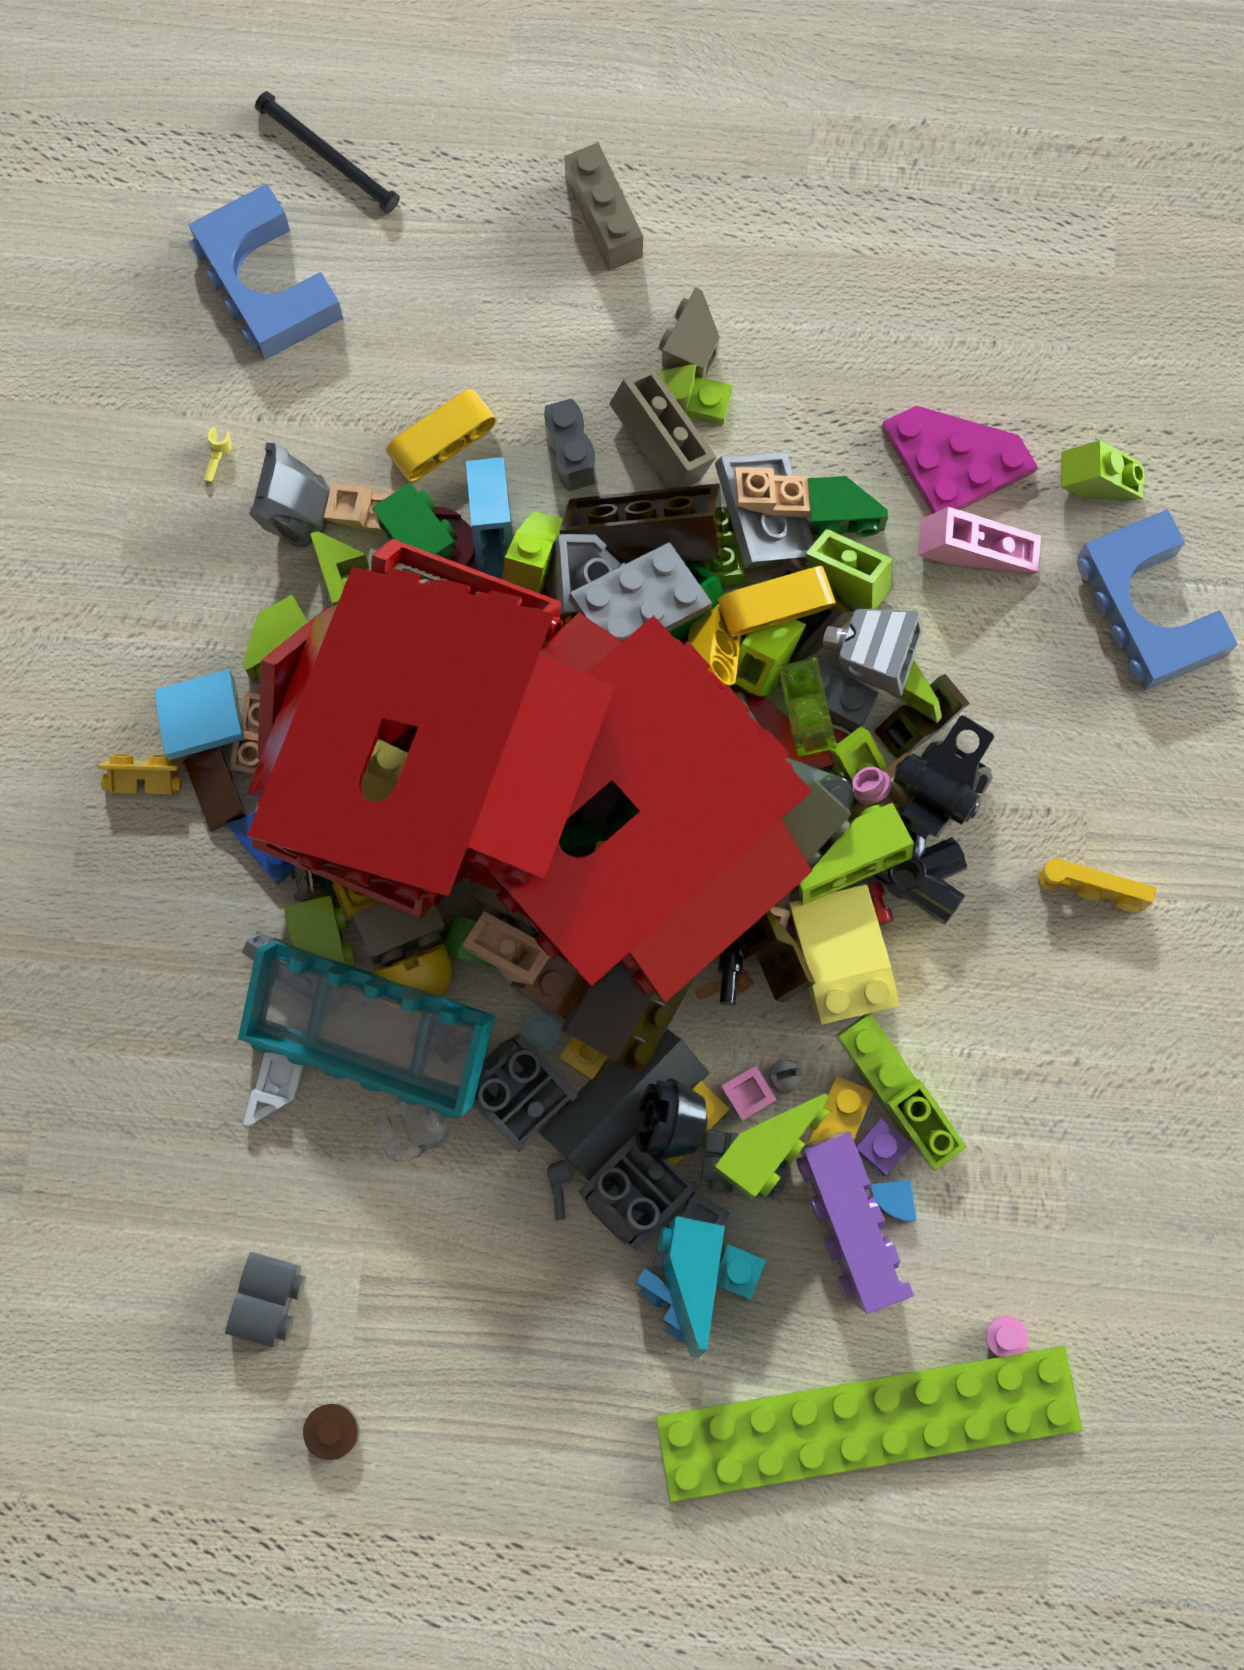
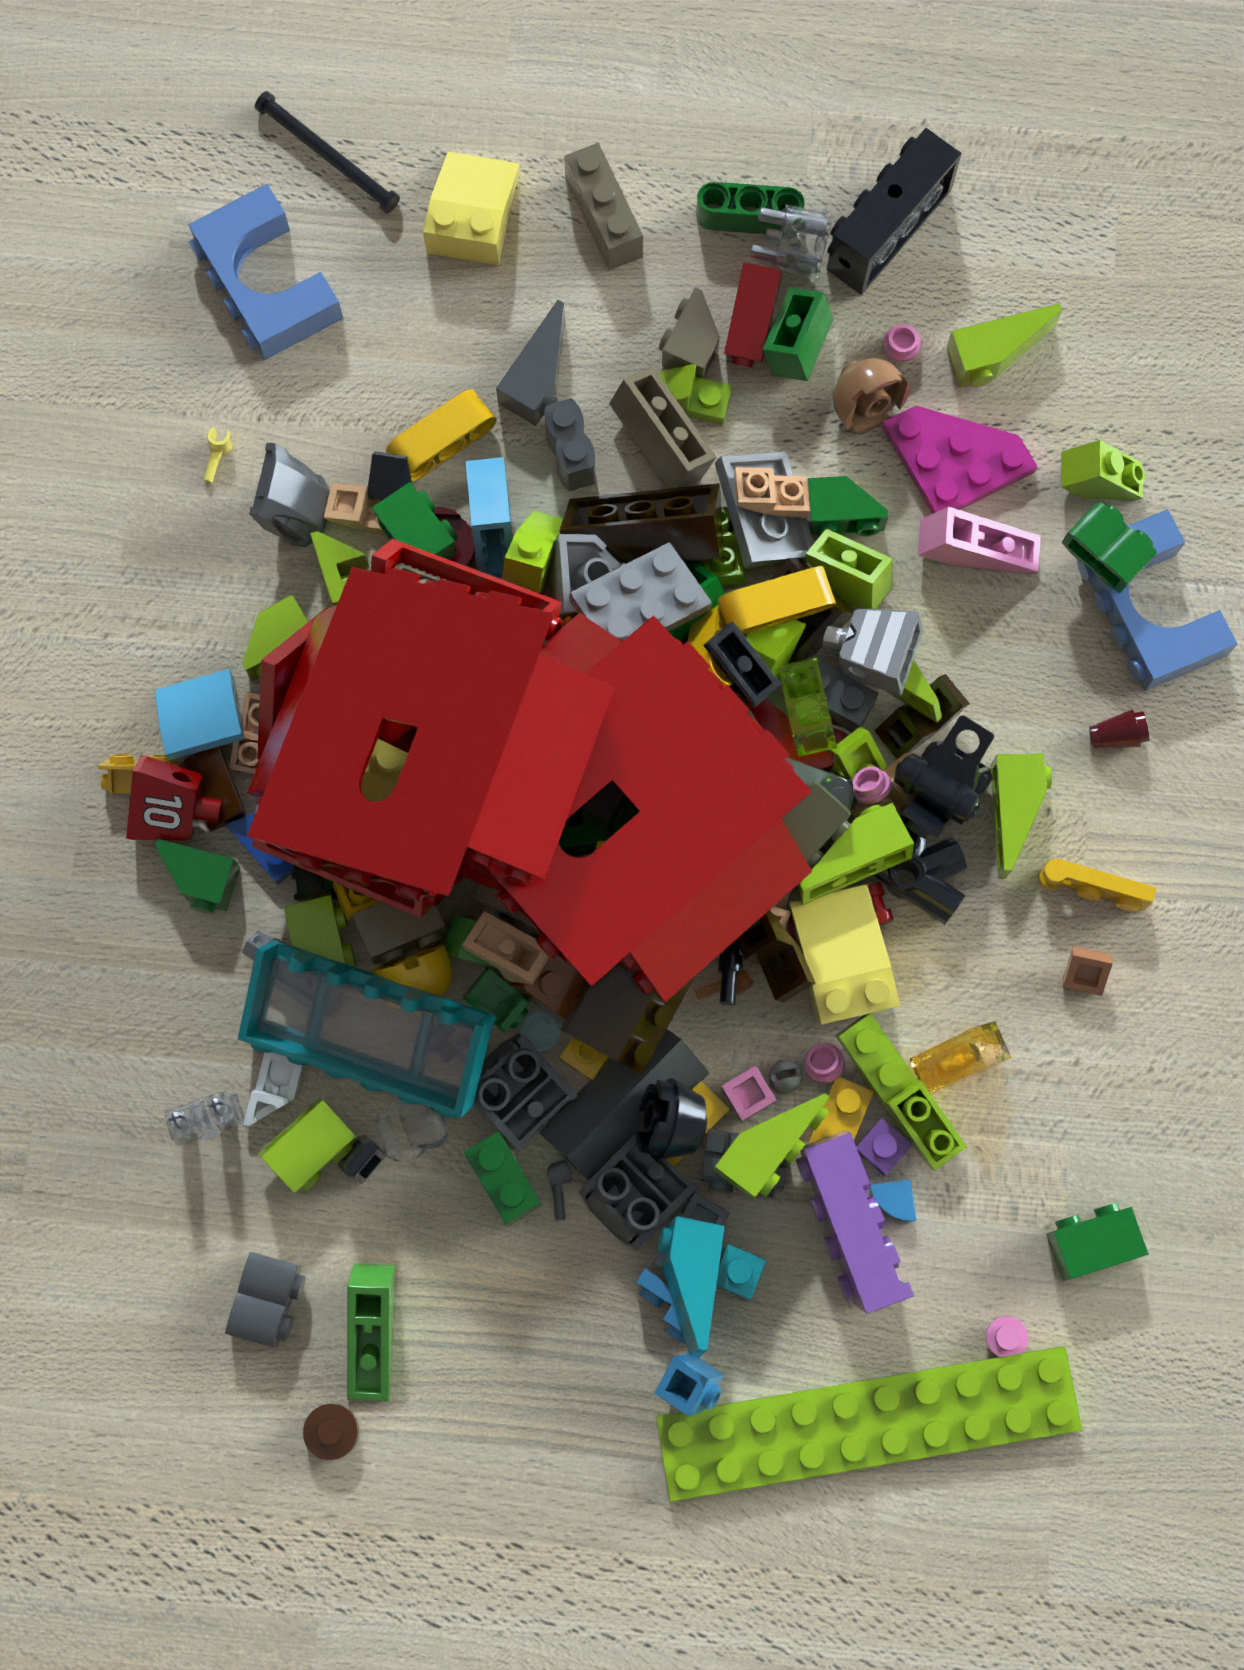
(167, 802): none -> red torso
(200, 875): none -> green slope
(204, 1117): none -> clear piece
(308, 1146): none -> lime brick
(362, 1159): none -> black slope
(370, 1331): none -> bright green slope
(387, 474): none -> black slope
(470, 208): none -> light yellow slope
(498, 998): none -> green bracket
(502, 1178): none -> green brick
(534, 374): none -> dark grey slope
(690, 1384): none -> dark azure brick
(736, 196): none -> green beam
(742, 664): none -> black slope
(752, 313): none -> red slope
(798, 334): none -> green brick
(807, 251): none -> clear piece
(824, 1063): none -> bright pink plate
(868, 392): none -> medium nougat cylinder
(892, 210): none -> black brick
(902, 343): none -> bright pink plate
(961, 1057): none -> clear yellow slope
(992, 346): none -> lime slope
(1017, 794): none -> lime slope
(1087, 971): none -> nougat plate
(1096, 1243): none -> green brick
(1109, 546): none -> green brick
(1120, 731): none -> dark red cone

